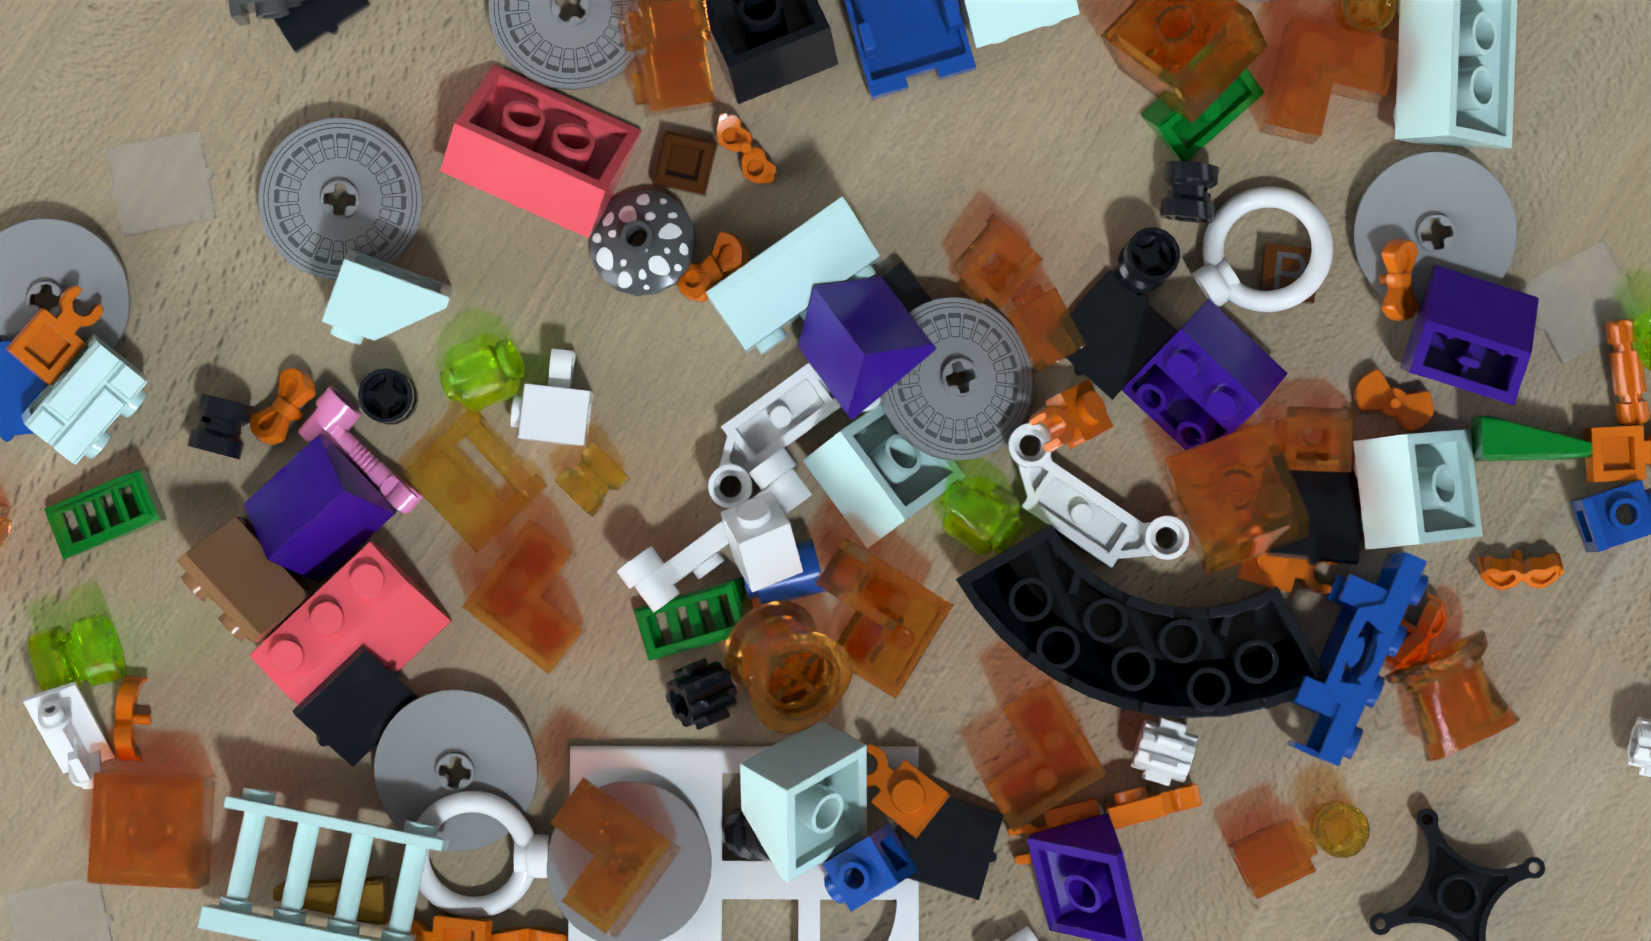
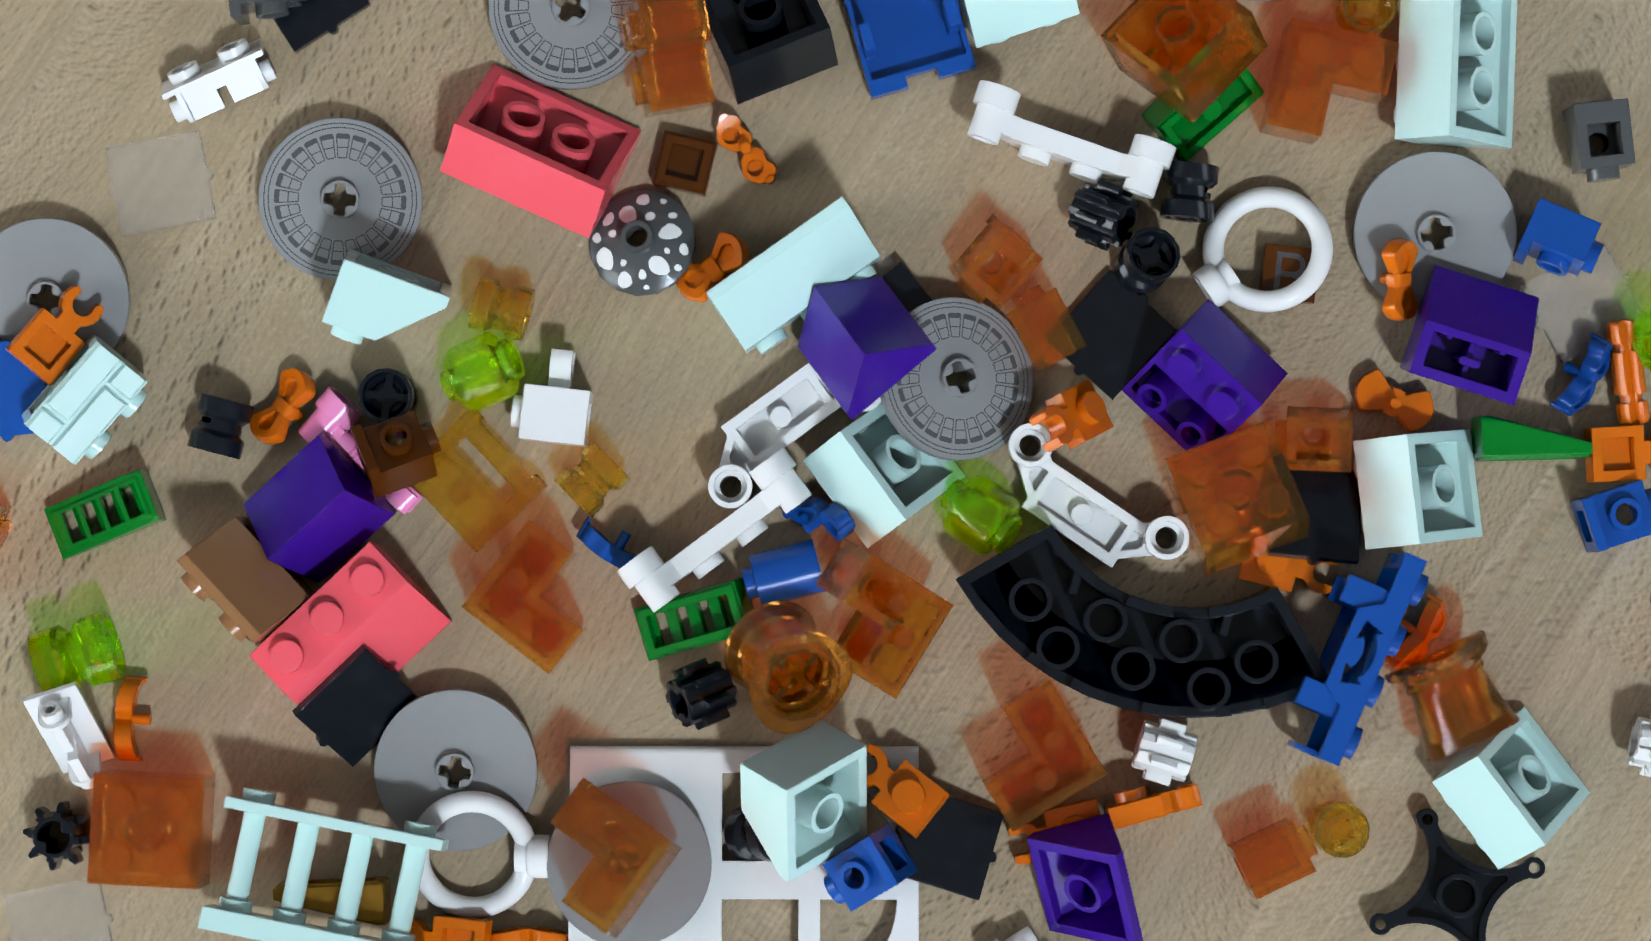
(48, 845): none -> black gear
(198, 85): none -> white hinge
(397, 452): none -> reddish brown brick
(513, 312): none -> clear yellow wheel
(604, 547): none -> blue piece
(761, 541): white brick -> none
(817, 511): none -> blue piece
(1088, 161): none -> white plate
(1103, 214): none -> black gear
(1509, 572): orange piece -> none
(1512, 790): none -> light aqua slope
(1560, 240): none -> blue brick
(1583, 385): none -> blue piece
(1613, 125): none -> dark grey brick

